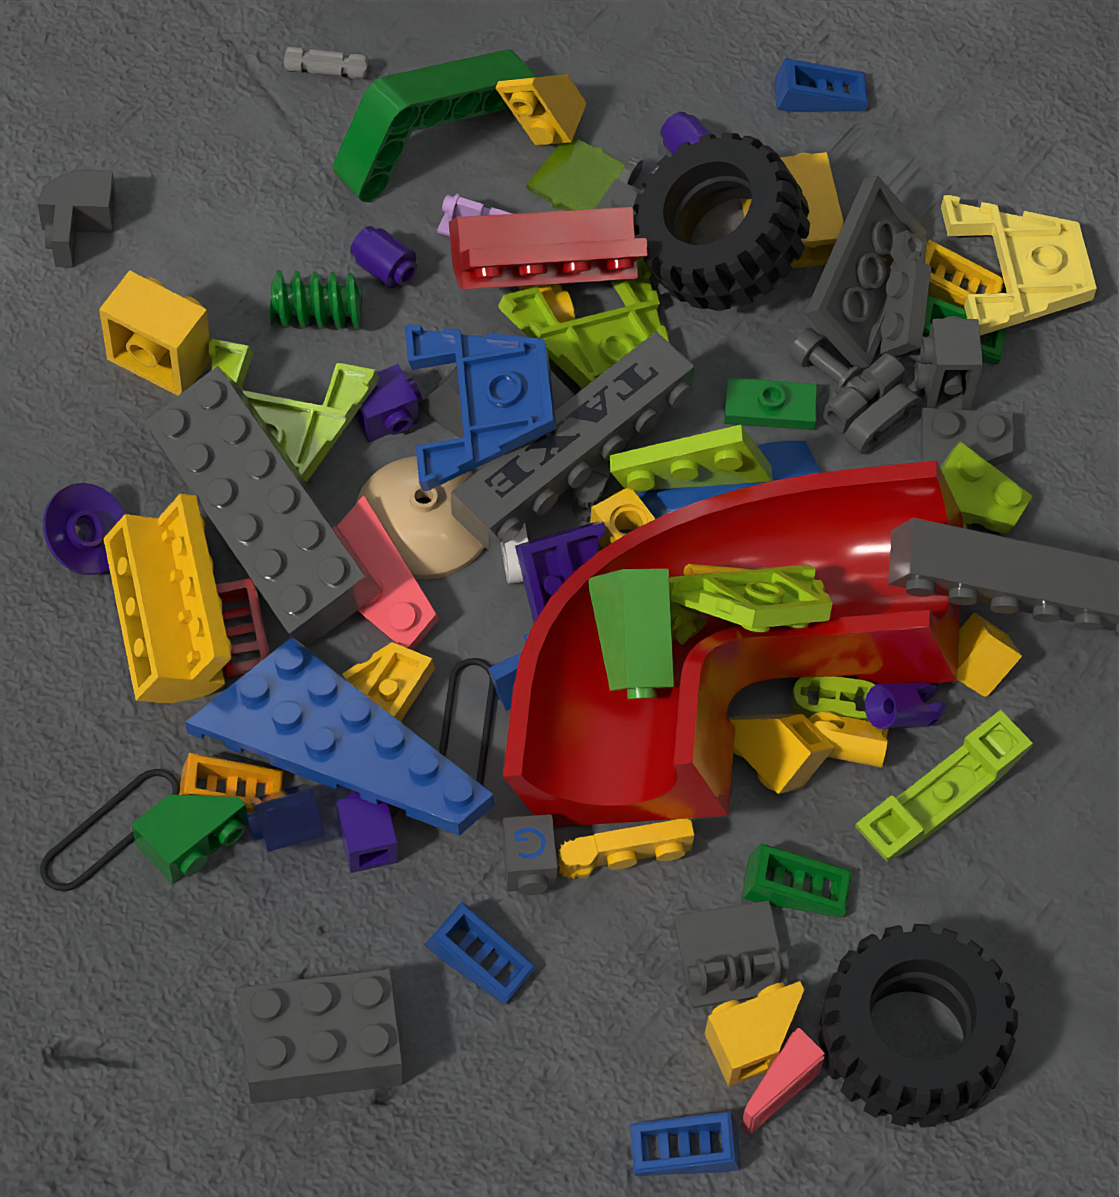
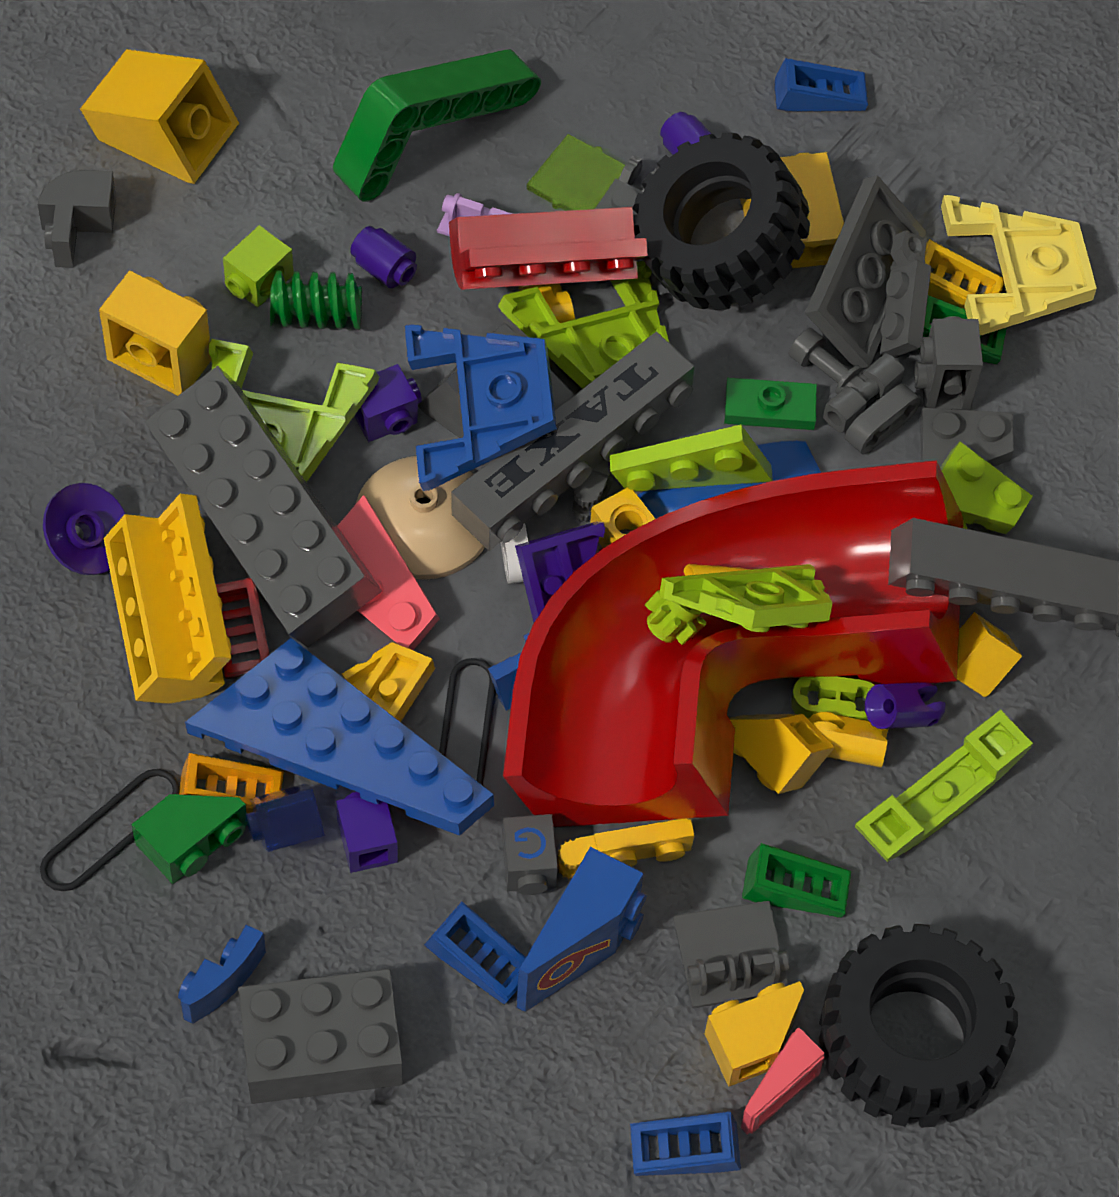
(162, 112): none -> yellow slope
(214, 983): none -> blue slope
(253, 264): none -> lime brick
(326, 62): light grey axle -> none
(545, 107): yellow slope -> none
(584, 928): none -> blue slope
(634, 629): bright green slope -> none

